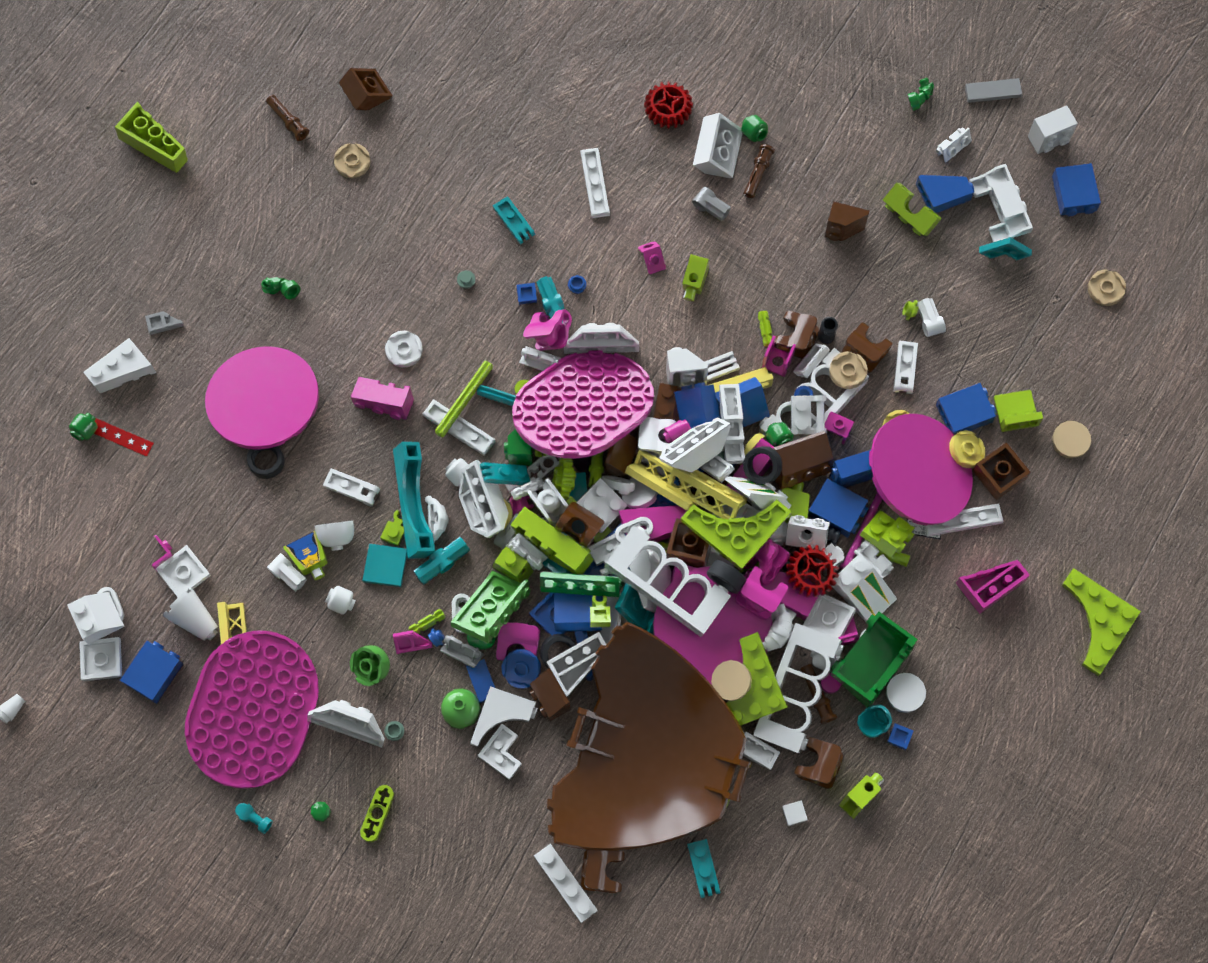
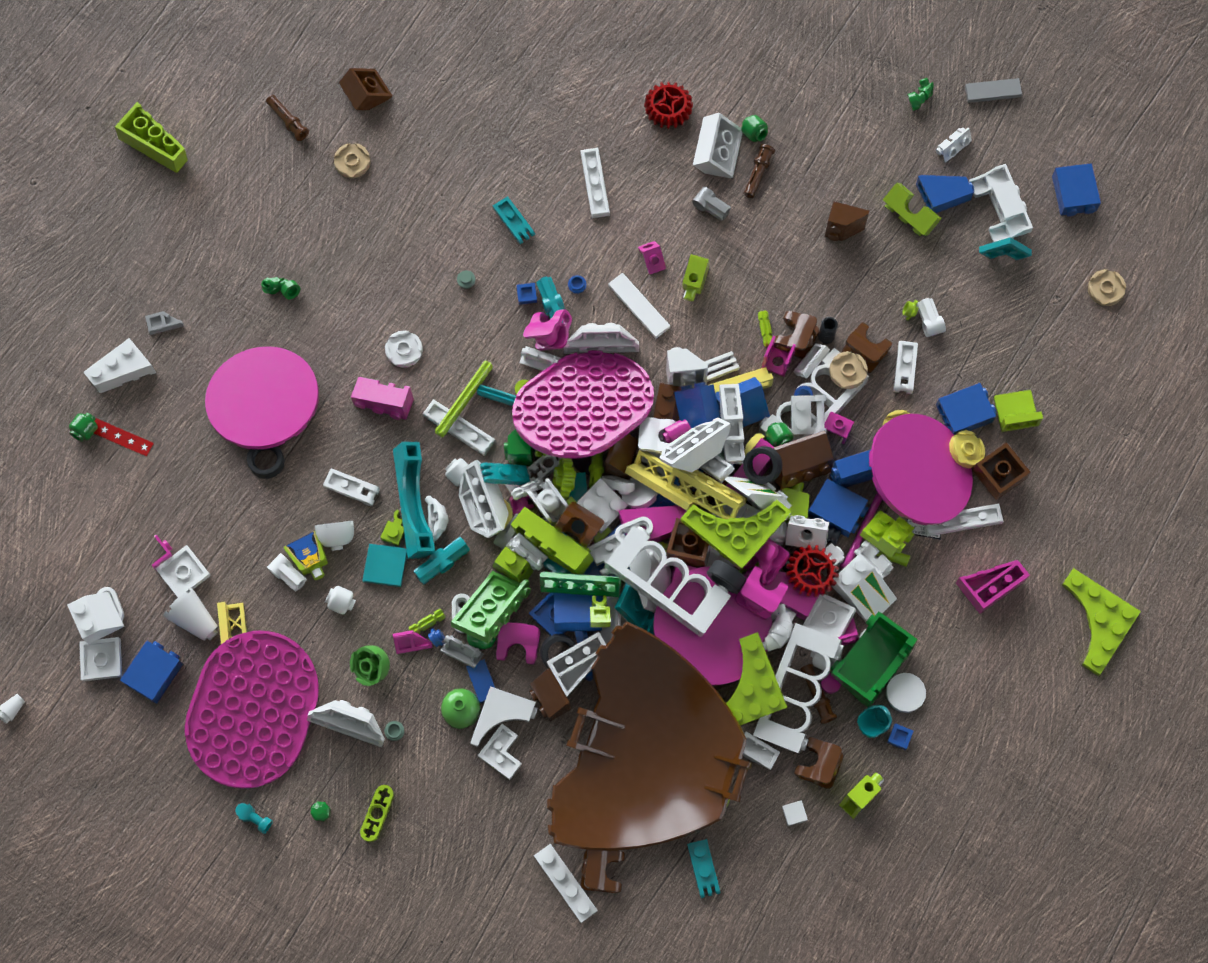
(521, 668): blue tile -> none
(639, 305): none -> white tile
(731, 680): tan tile -> none
(1052, 130): white brick -> none
(1071, 439): tan tile -> none

